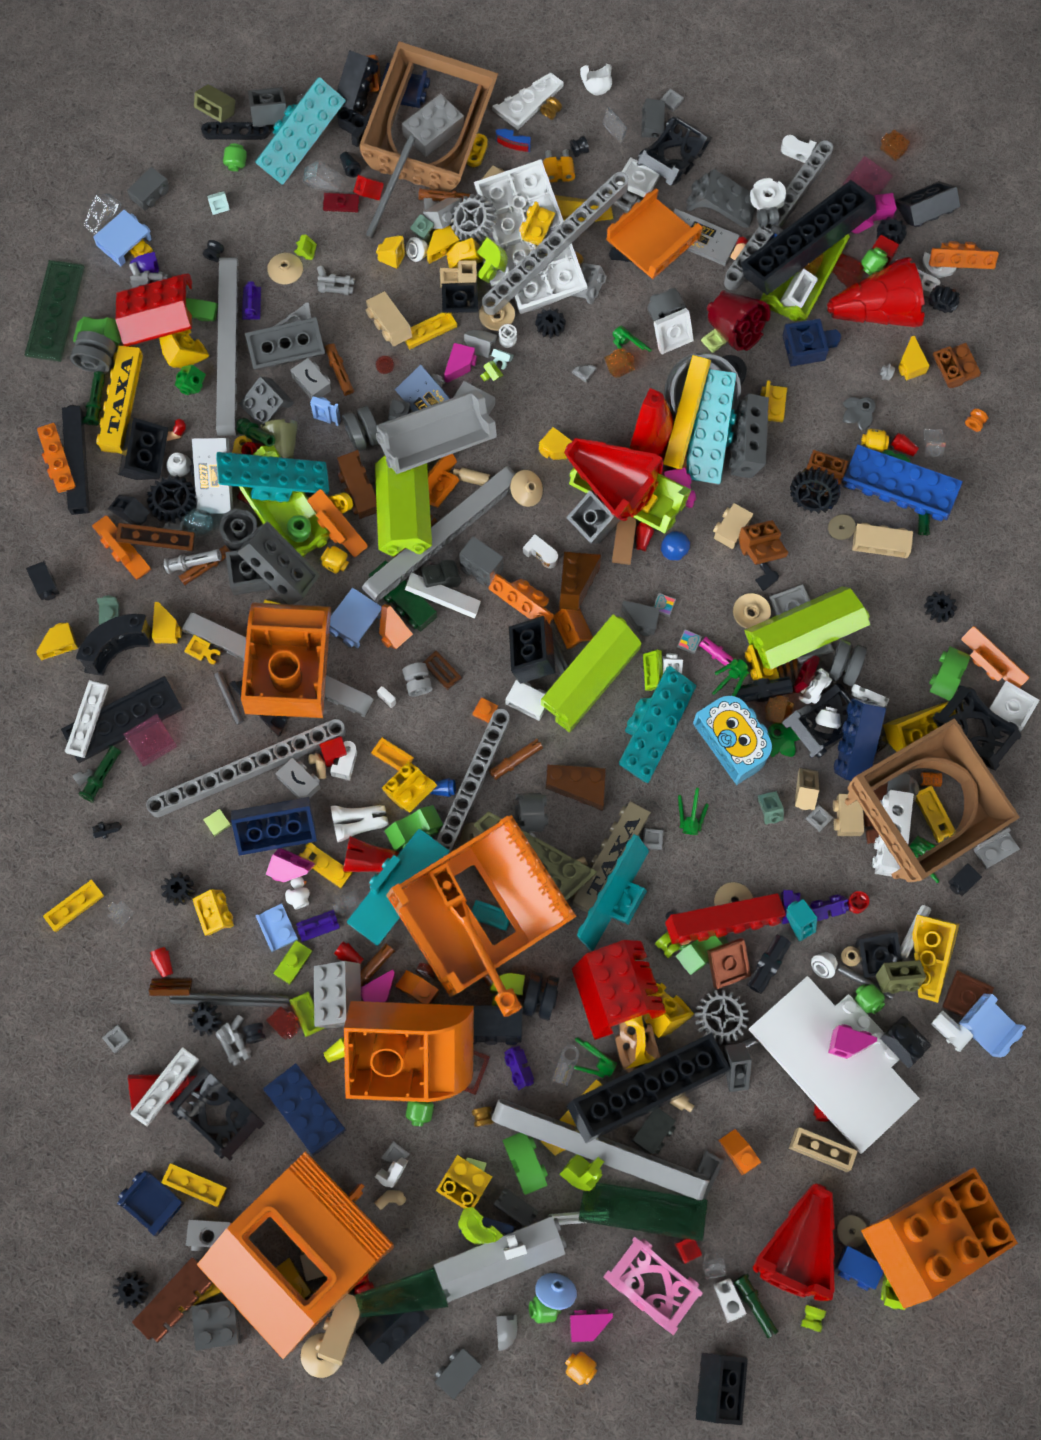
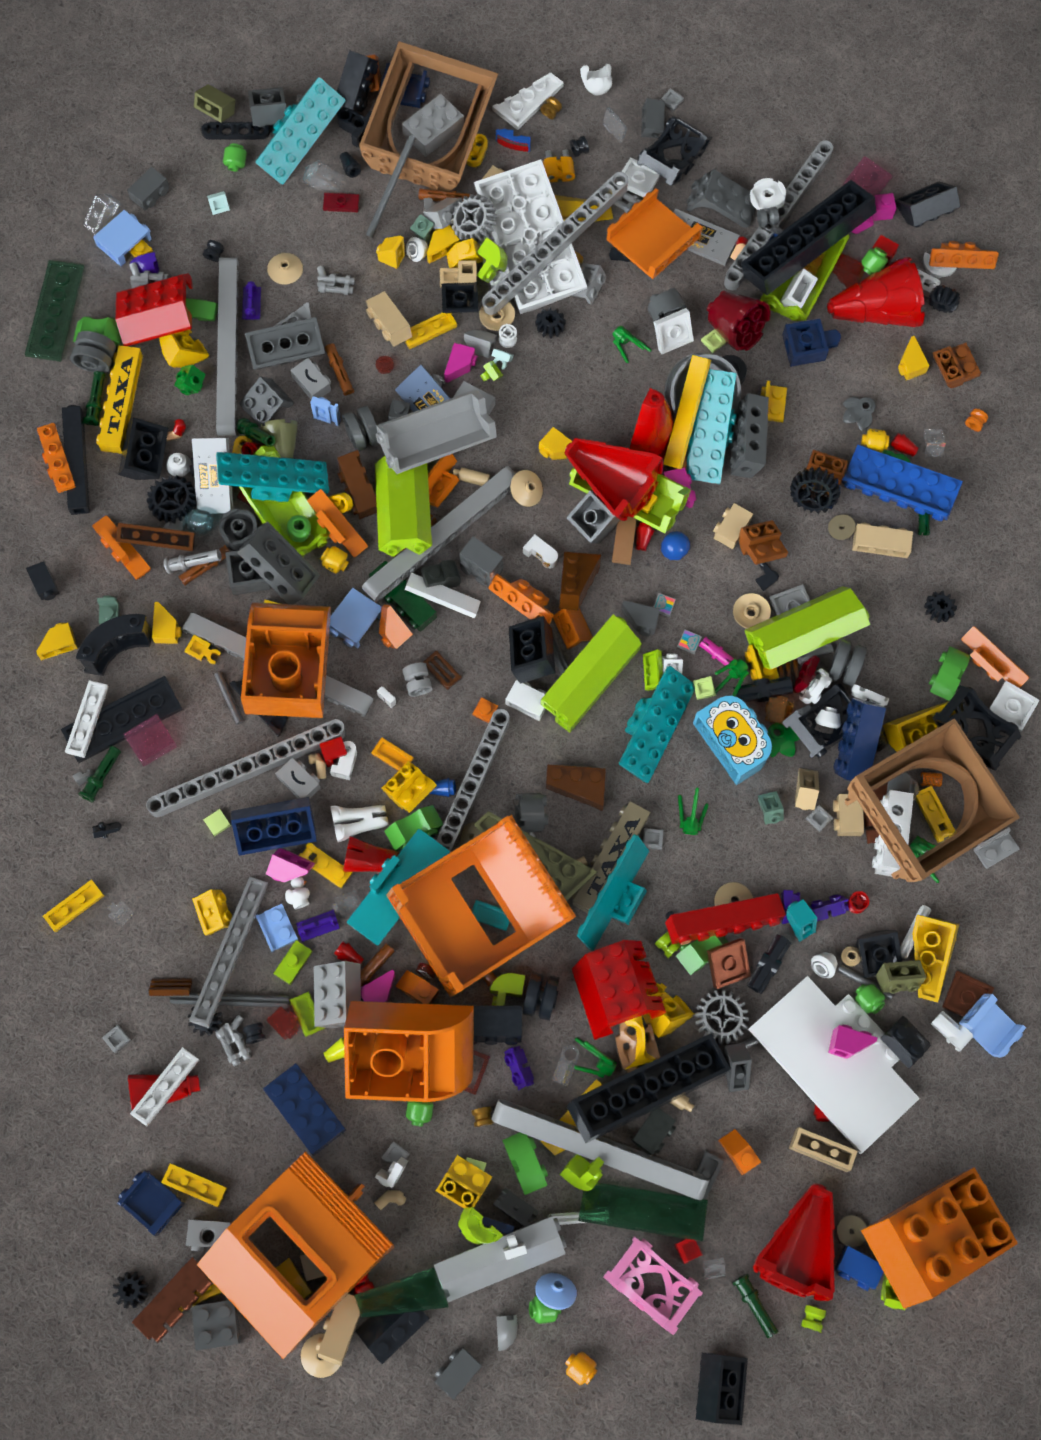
(129, 509): black slope -> none
(162, 961): red cone -> none
(173, 883): black gear -> none
(212, 1085): black fence -> none
(228, 952): none -> light grey tile
(306, 247): lime tile -> none
(368, 187): red panel -> none
(457, 905): orange bar -> none
(509, 763): dark orange pin -> none
(536, 224): yellow bracket -> none
(584, 372): light grey tile -> none
(588, 1326): dark pink slope -> none
(620, 362): clear orange brick -> none
(704, 688): none -> yellowish green tile
(729, 1300): white leg -> none
(796, 148): white leg -> none
(887, 372): light grey plate -> none
(892, 230): black gear -> none
(894, 145): clear orange brick -> none
(964, 880): black brick -> none

